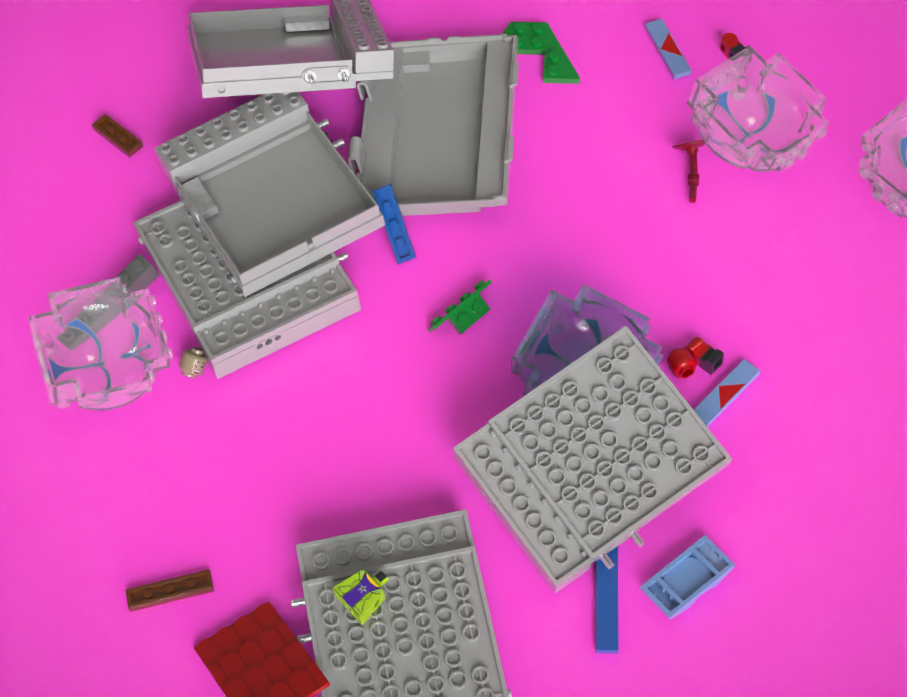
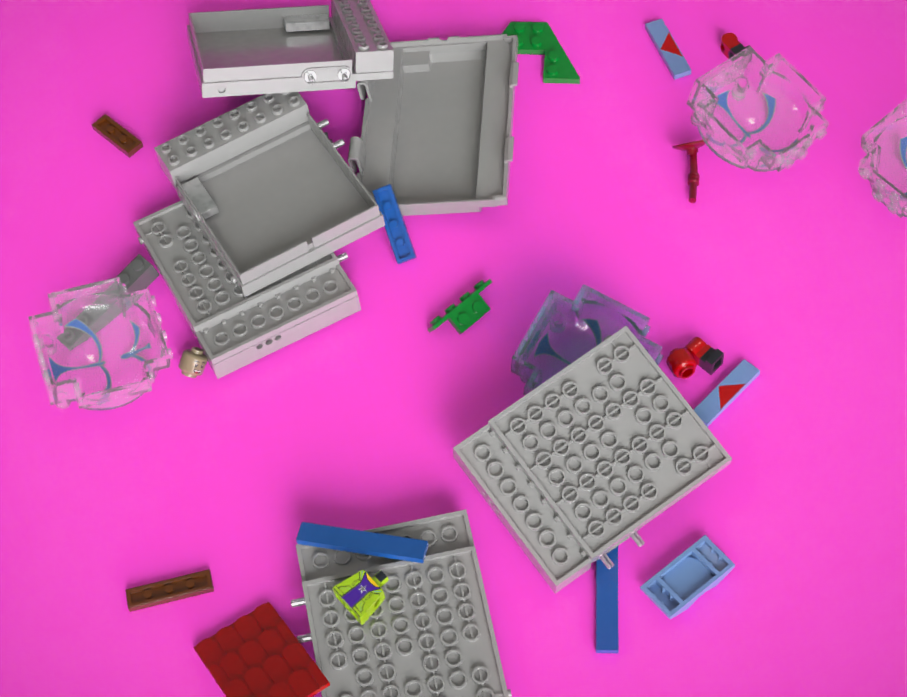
(362, 542): none -> blue tile

